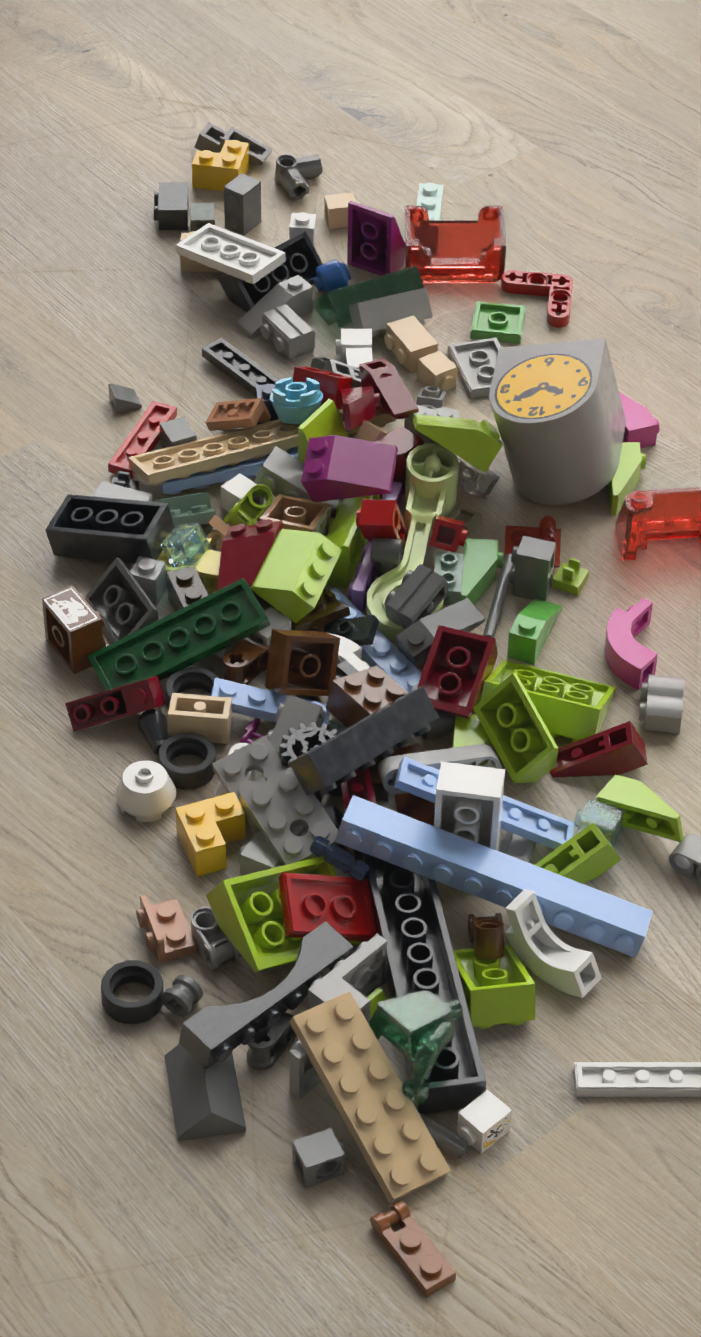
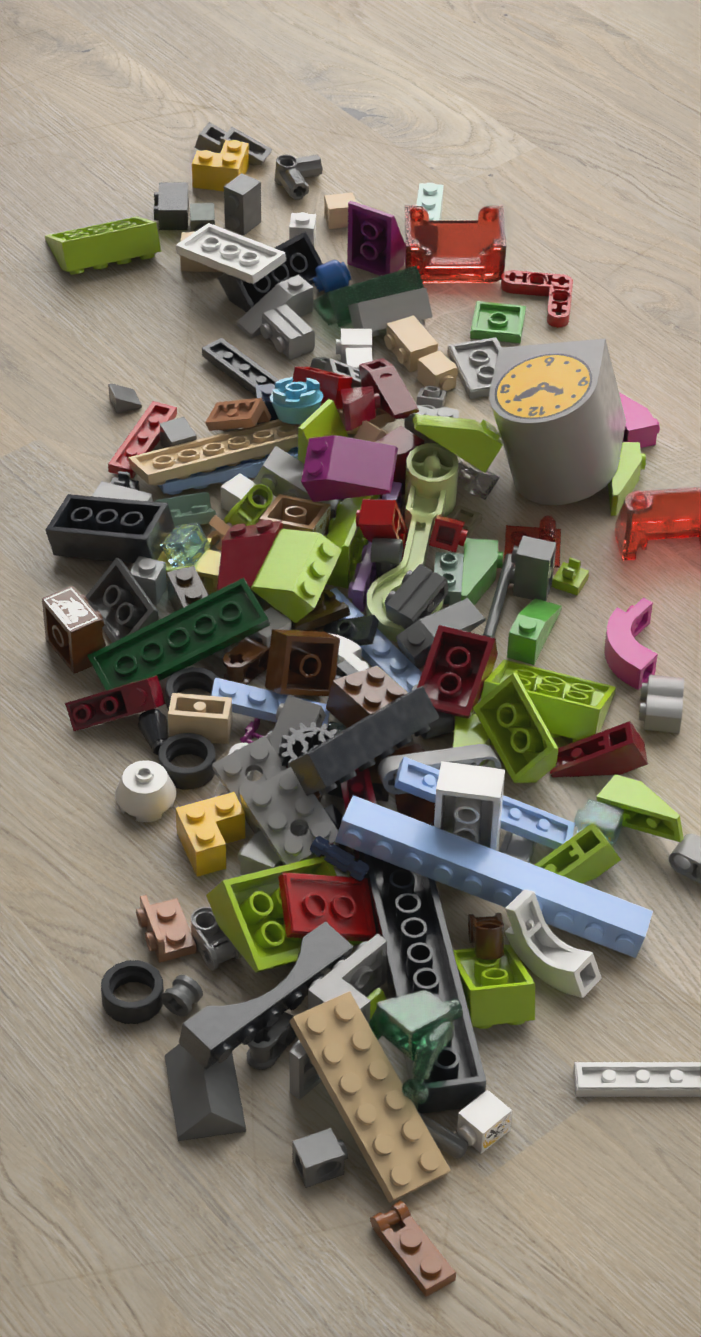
(105, 244): none -> lime slope

